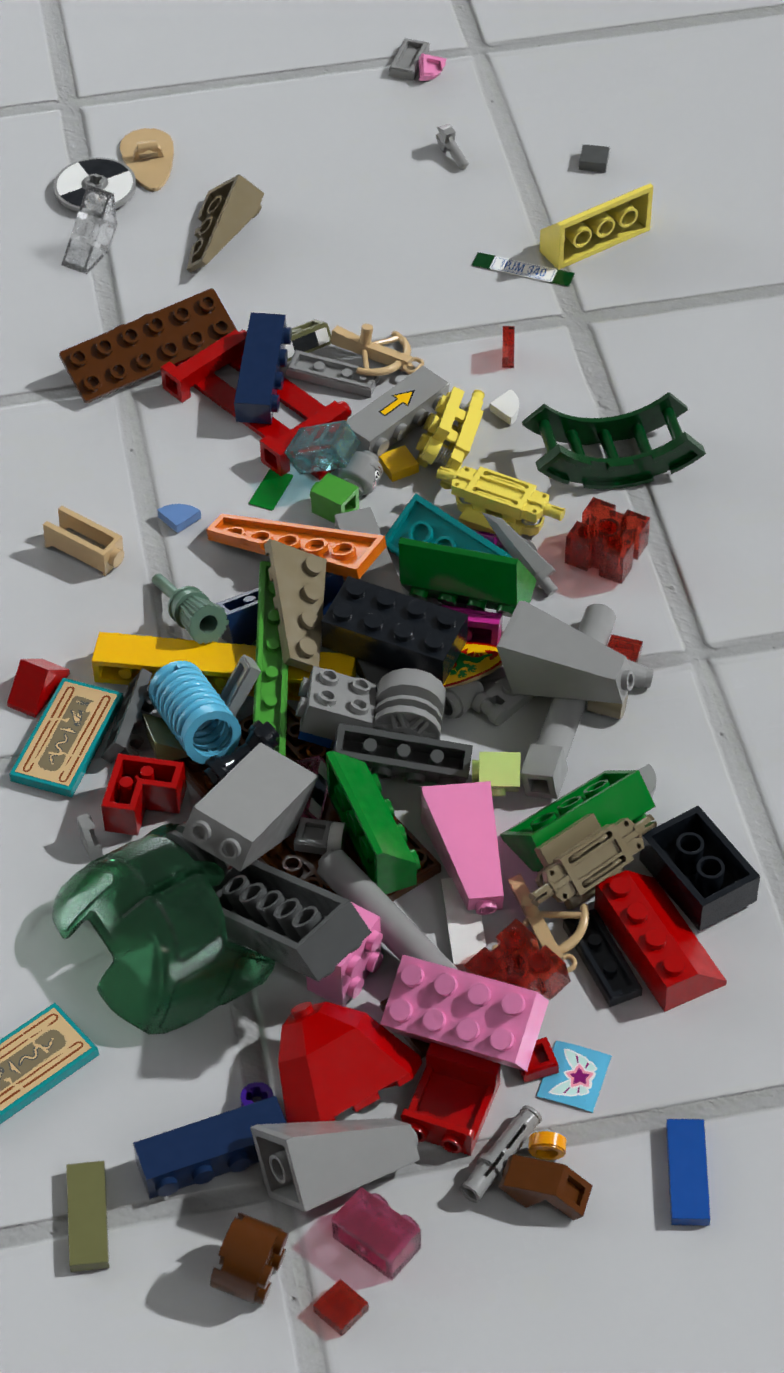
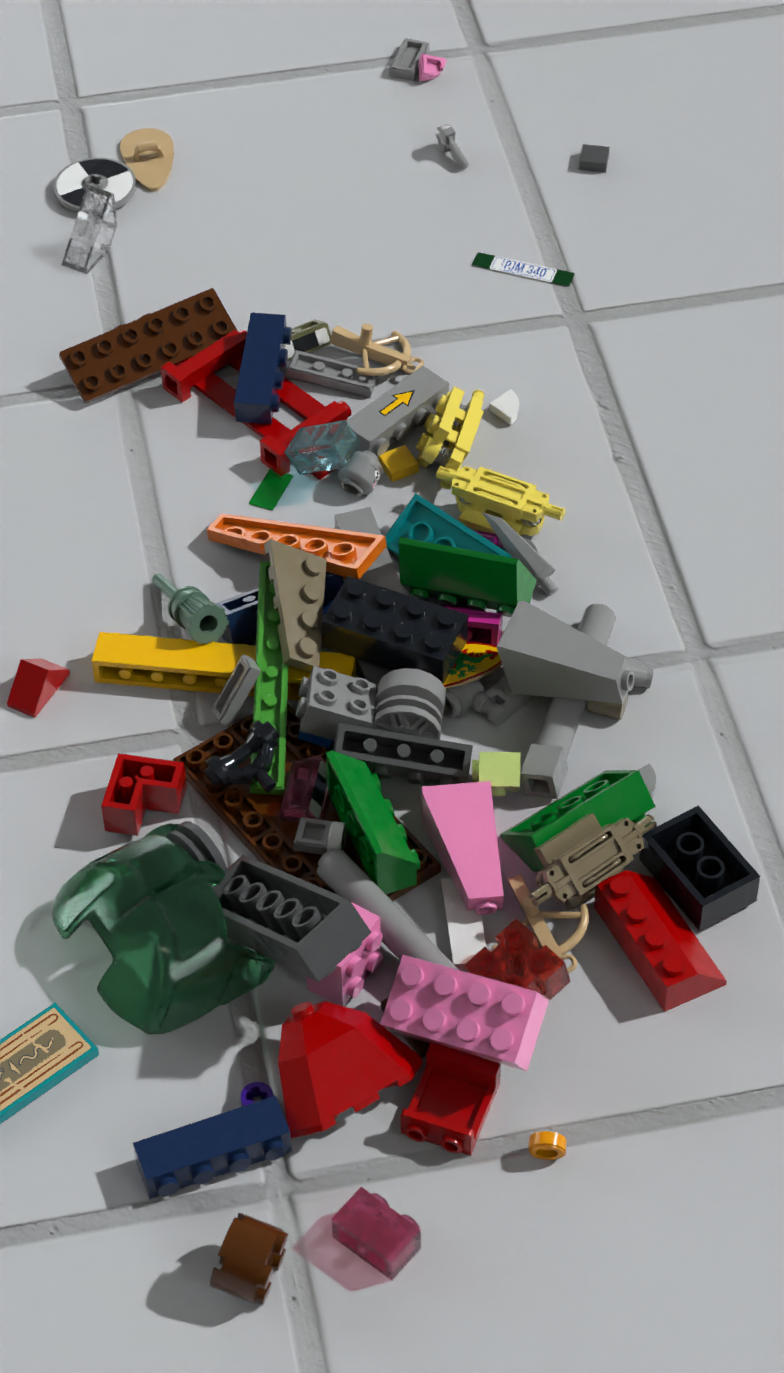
(66, 737): tile -> none
(85, 540): tan window -> none
(87, 1216): olive tile -> none
(88, 837): light grey tile -> none
(129, 718): dark grey plate -> none
(162, 740): olive slope -> none
(179, 516): medium blue tile -> none
(194, 711): medium azure piece -> none
(222, 217): dark tan wedge -> none
(251, 808): light grey slope -> none
(326, 1159): light grey slope -> none
(333, 497): bright green brick -> none
(341, 1307): clear red tile -> none
(477, 1183): light grey pin -> none
(508, 347): clear red tile -> none
(539, 1180): reddish brown slope -> none
(542, 1062): red tile -> none
(578, 1077): medium azure sticker -> none
(598, 228): light yellow slope -> none
(604, 961): black tile -> none
(607, 540): clear red brick -> none
(613, 471): dark green fence -> none
(628, 647): clear red tile -> none
(687, 1172): blue tile -> none

